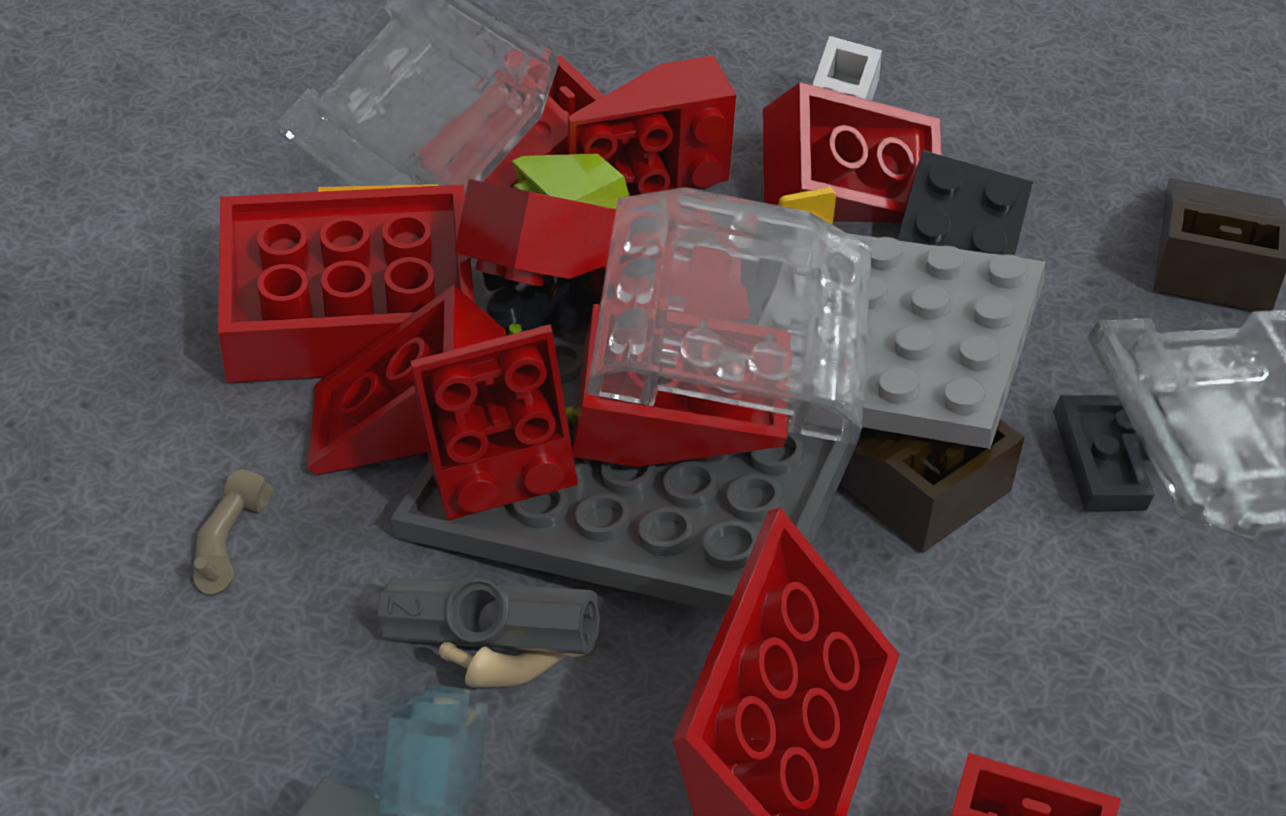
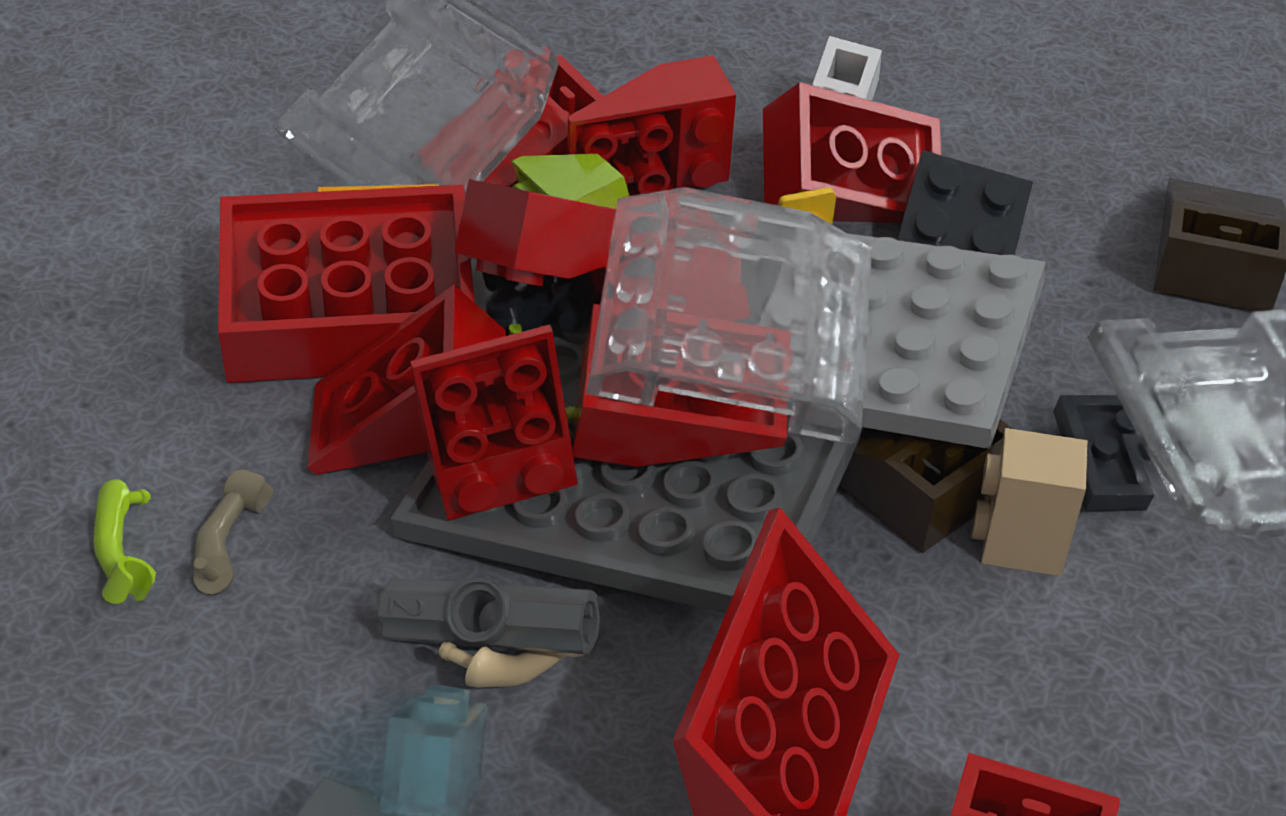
(123, 572): none -> lime piece
(1032, 501): none -> tan brick

